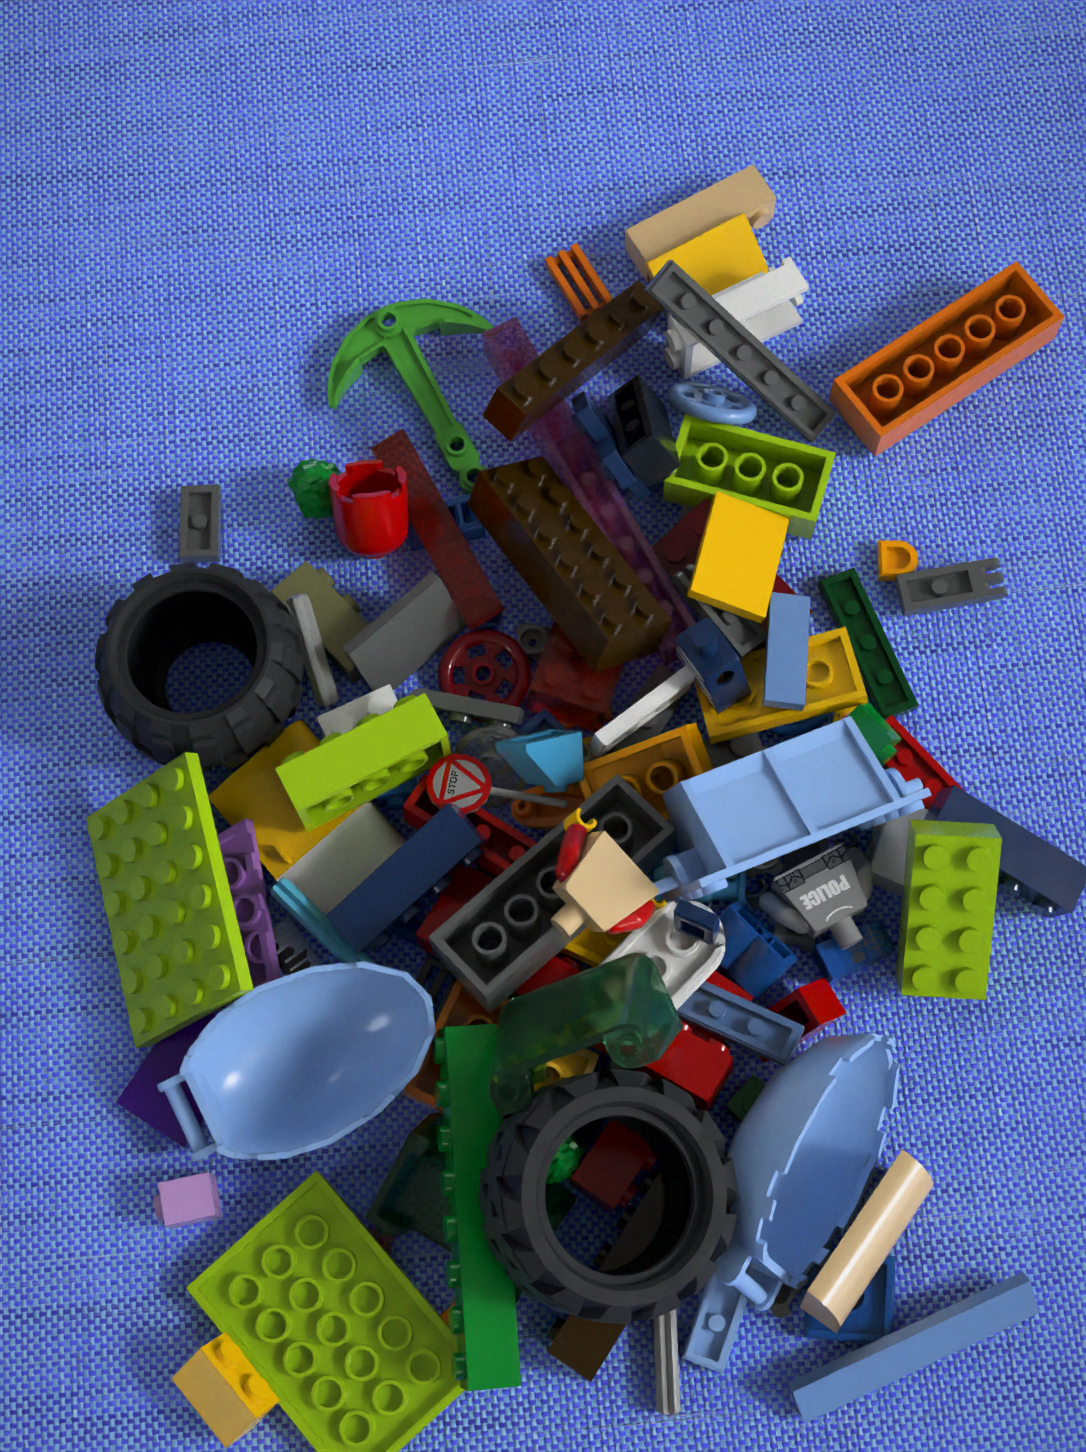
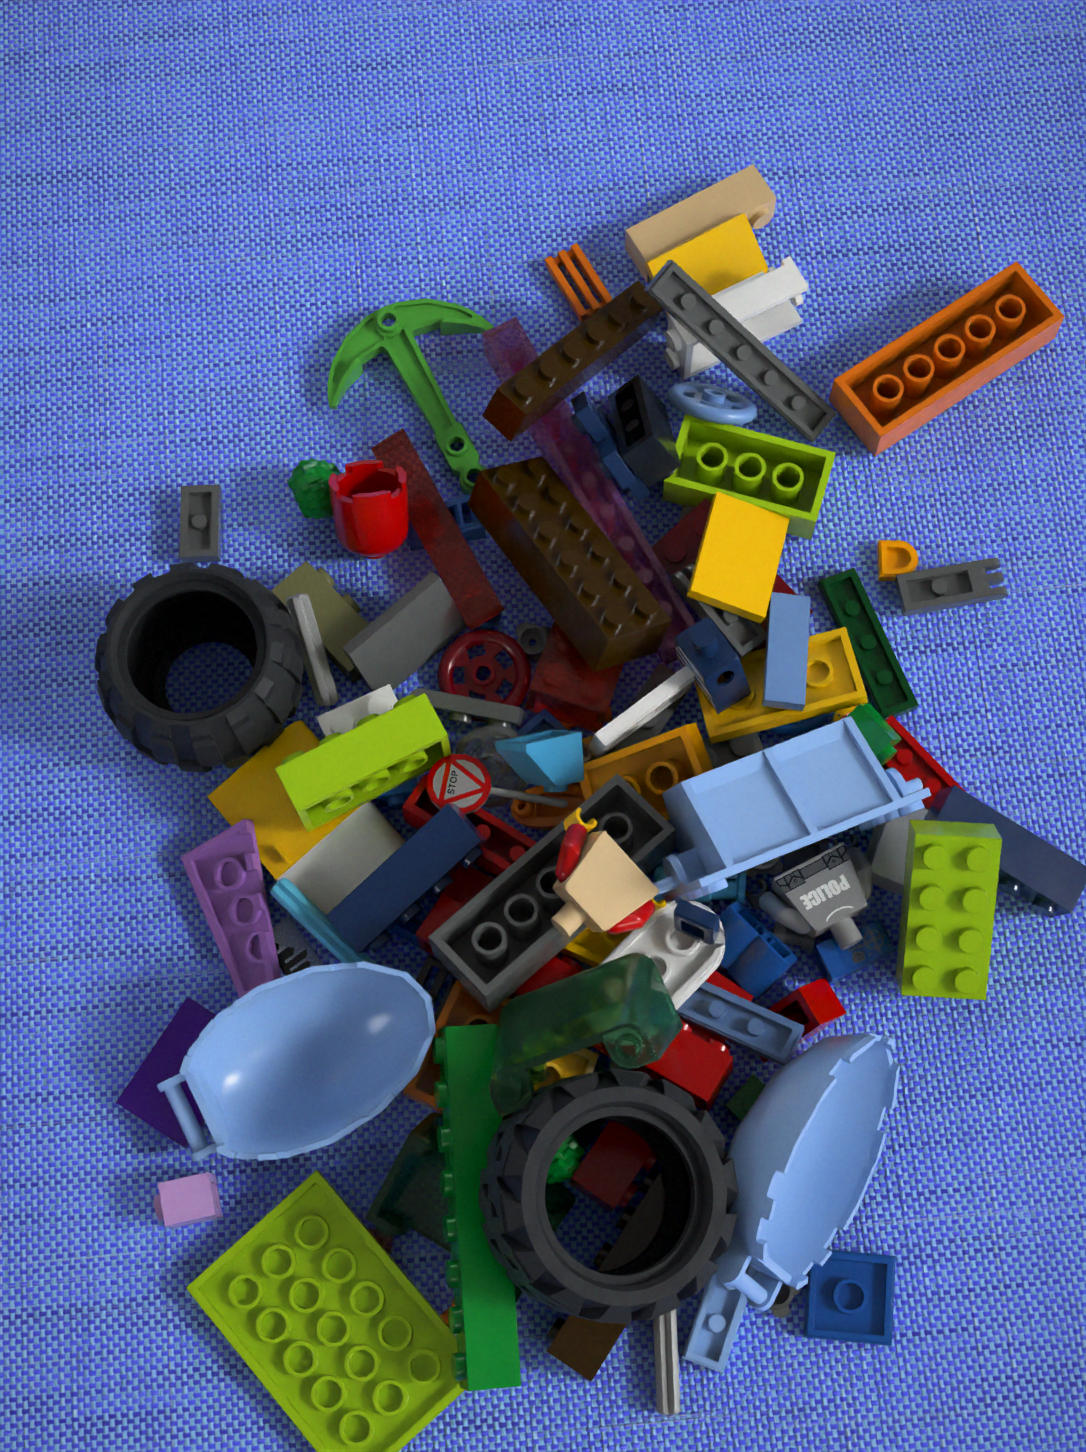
(168, 902): lime plate -> none
(225, 1389): yellow brick -> none
(867, 1242): tan brick -> none
(913, 1347): medium blue tile -> none

